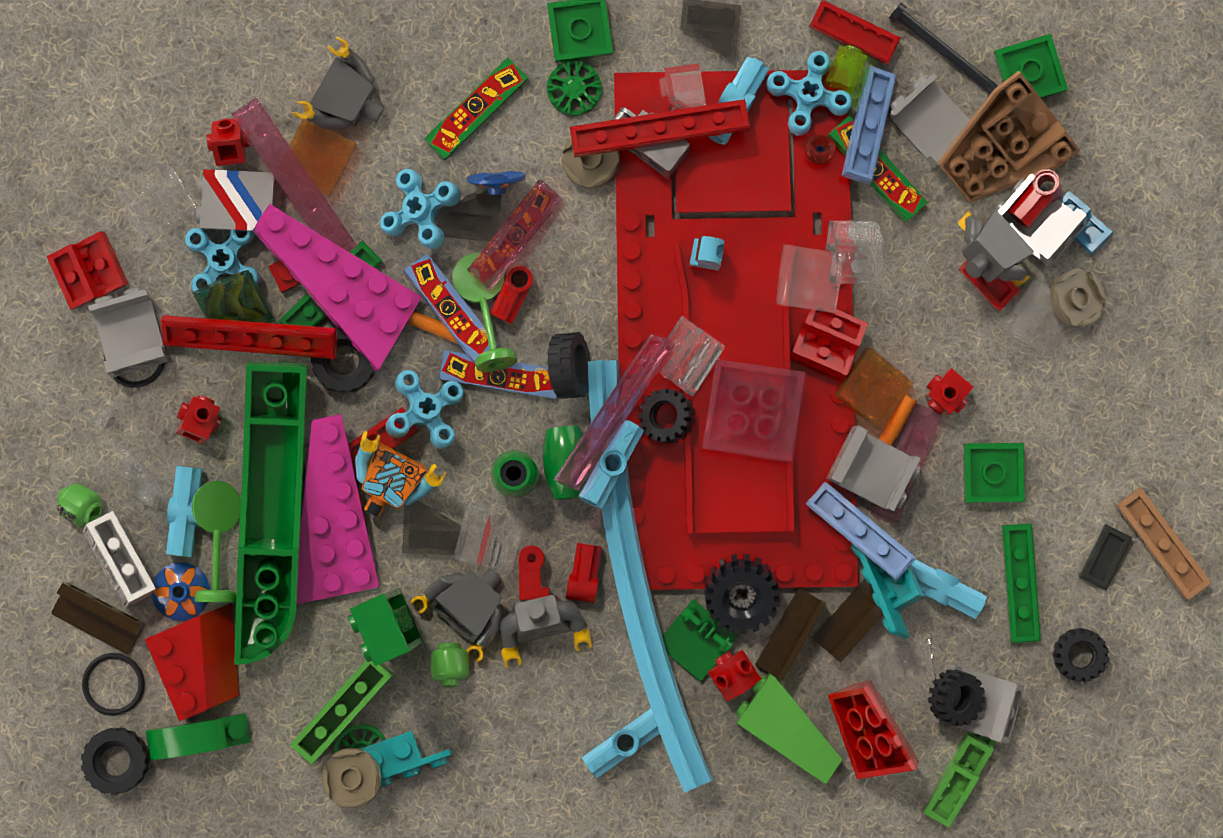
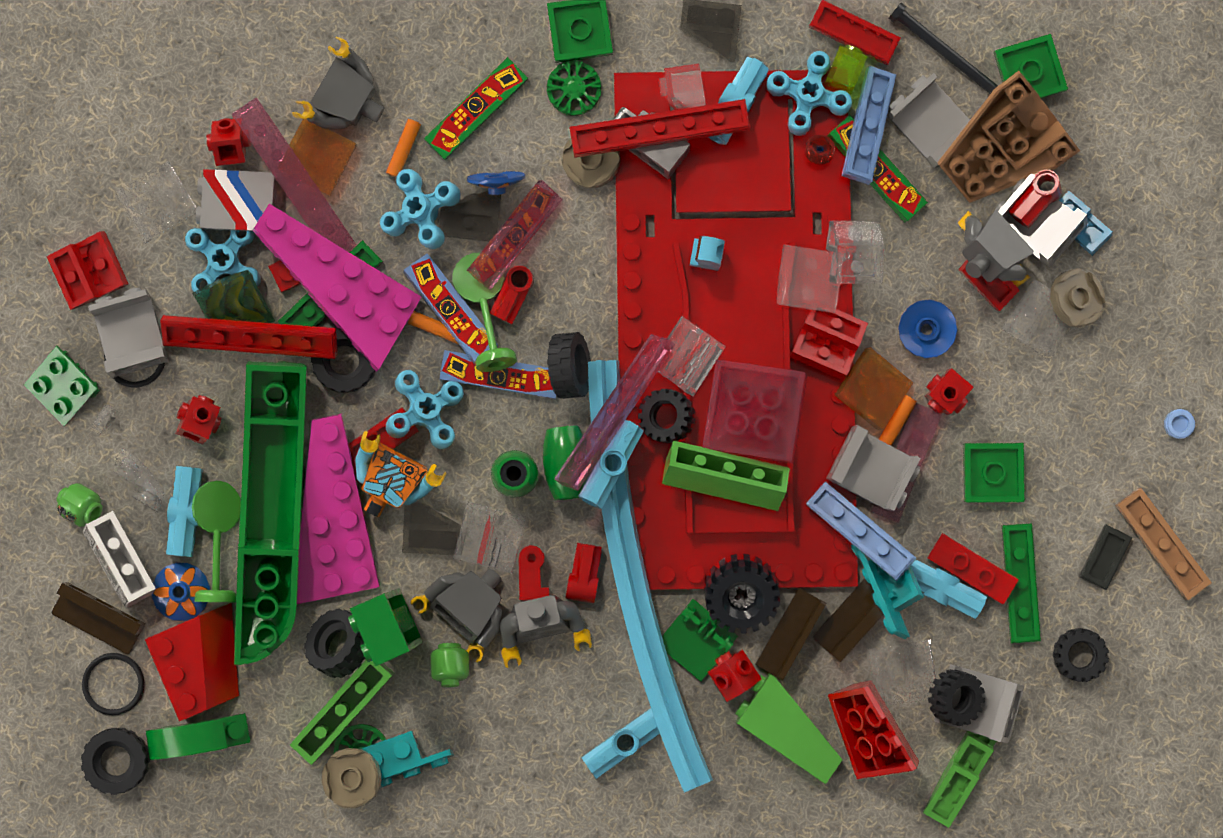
(61, 385): none -> hinge
(319, 641): none -> black tyre
(403, 147): none -> orange piece
(725, 475): none -> bright green brick
(942, 324): none -> blue dish
(973, 568): none -> red plate
(1179, 423): none -> light blue tile

